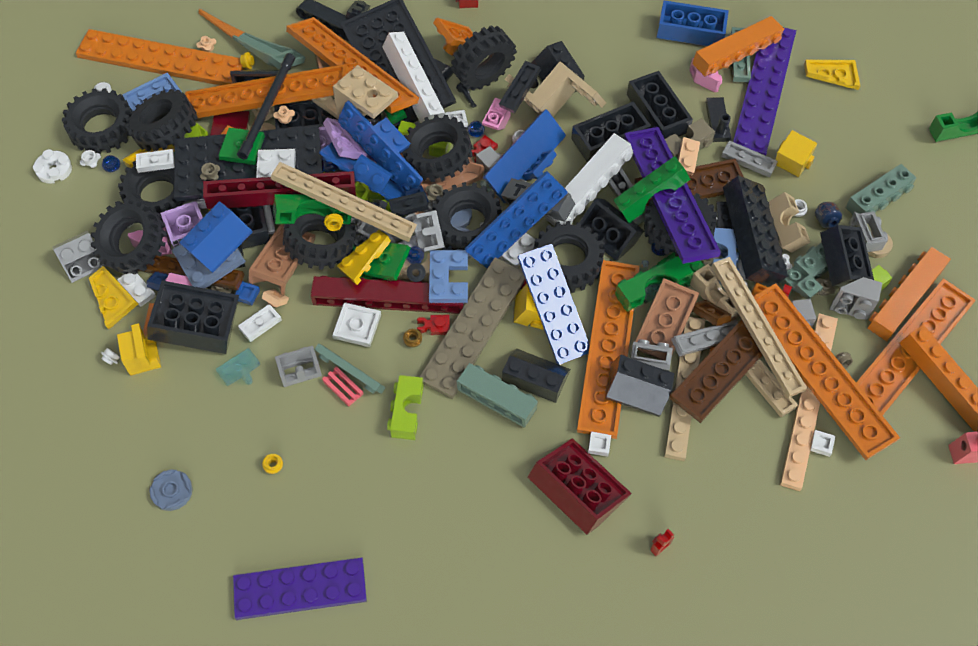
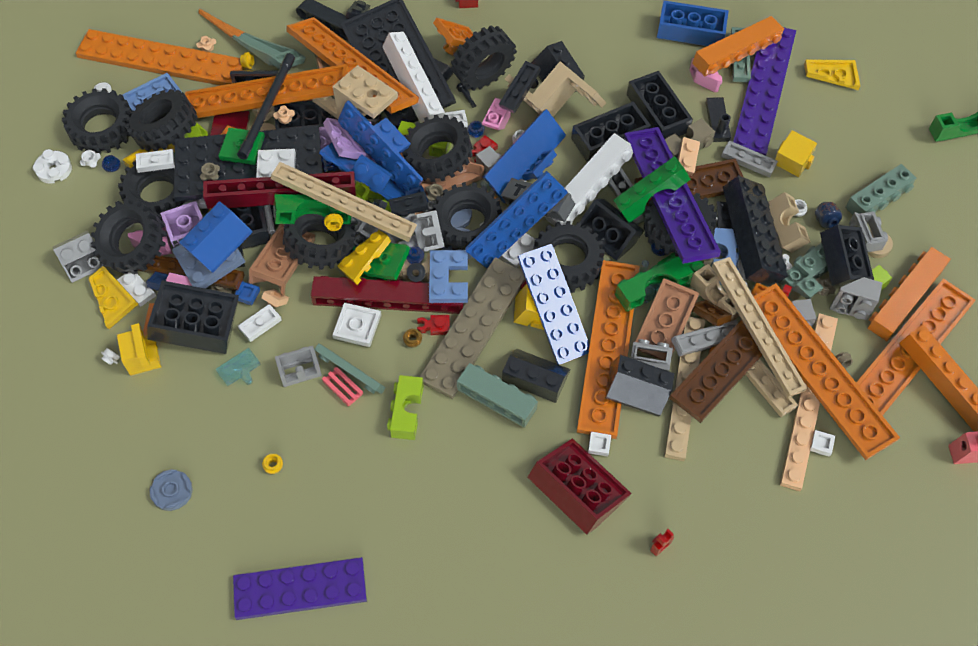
(396, 116): green plate -> none

